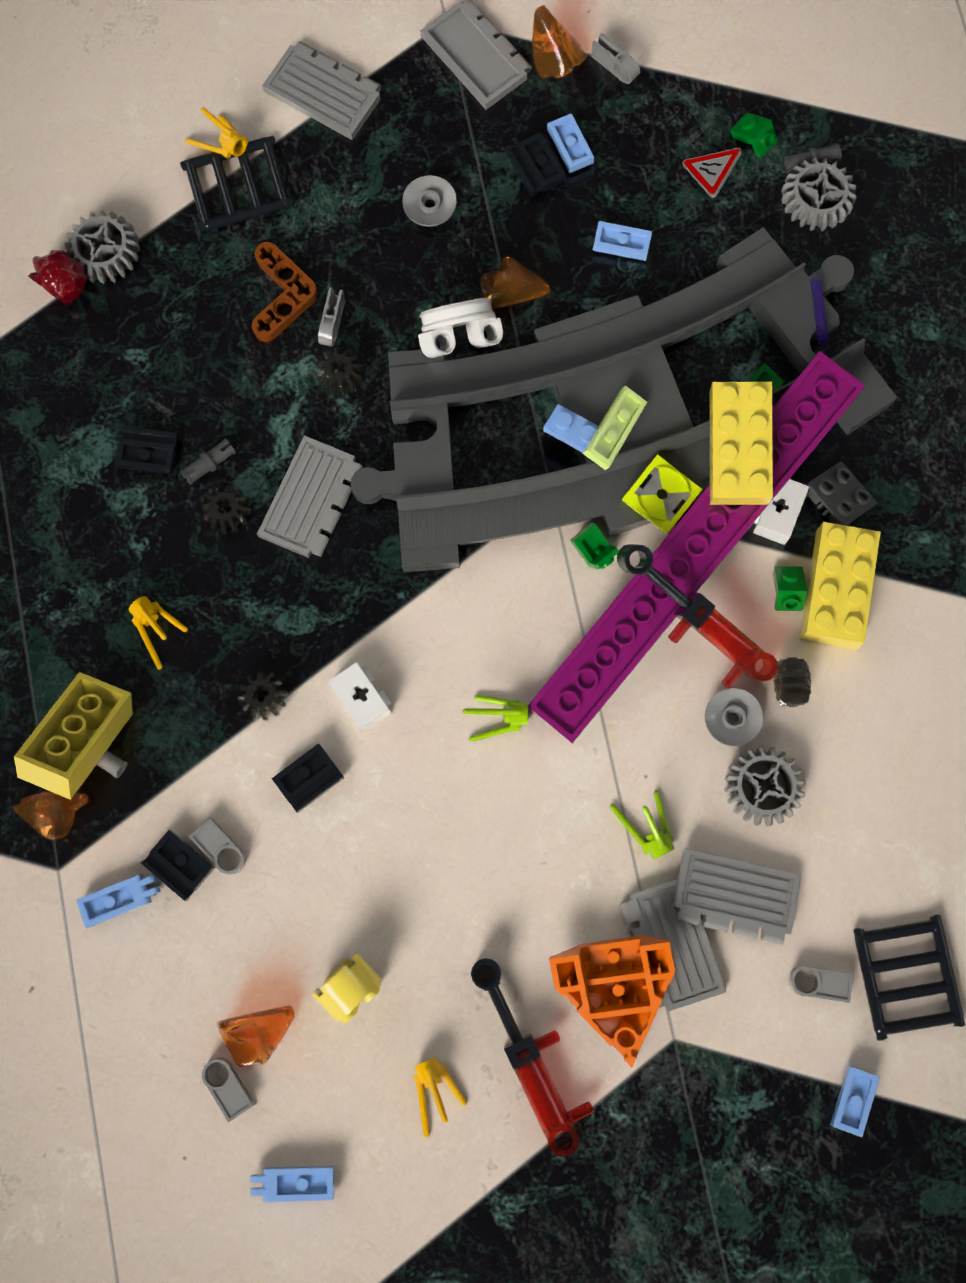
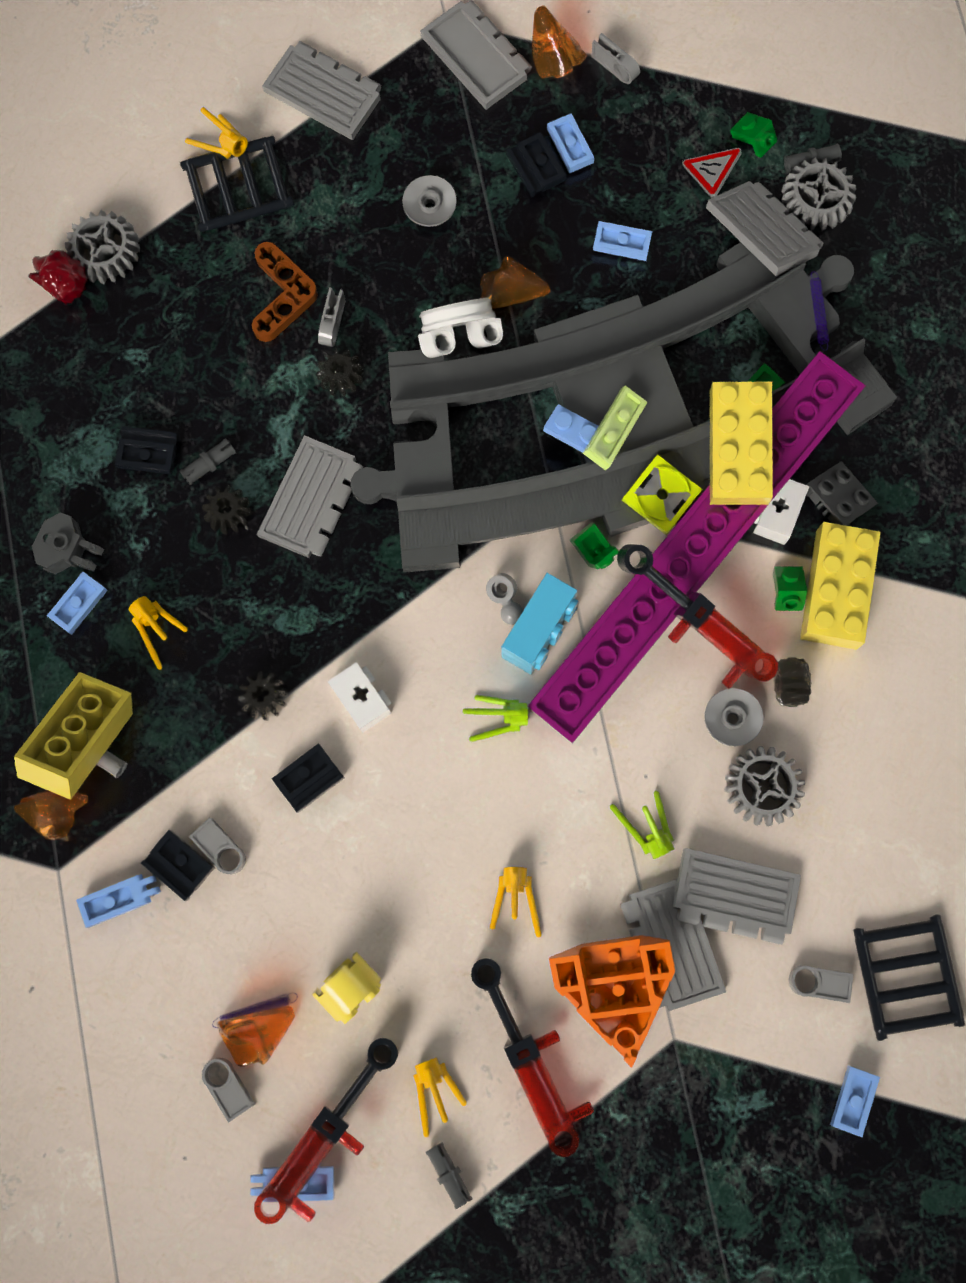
(63, 545): none -> dark grey hinge
(77, 603): none -> light blue plate
(281, 1000): none -> piece
(316, 1144): none -> clear red piece
(449, 1175): none -> dark grey pin
(510, 611): none -> light grey plate
(515, 880): none -> yellow plant
(540, 624): none -> medium azure brick
(765, 227): none -> light grey hinge

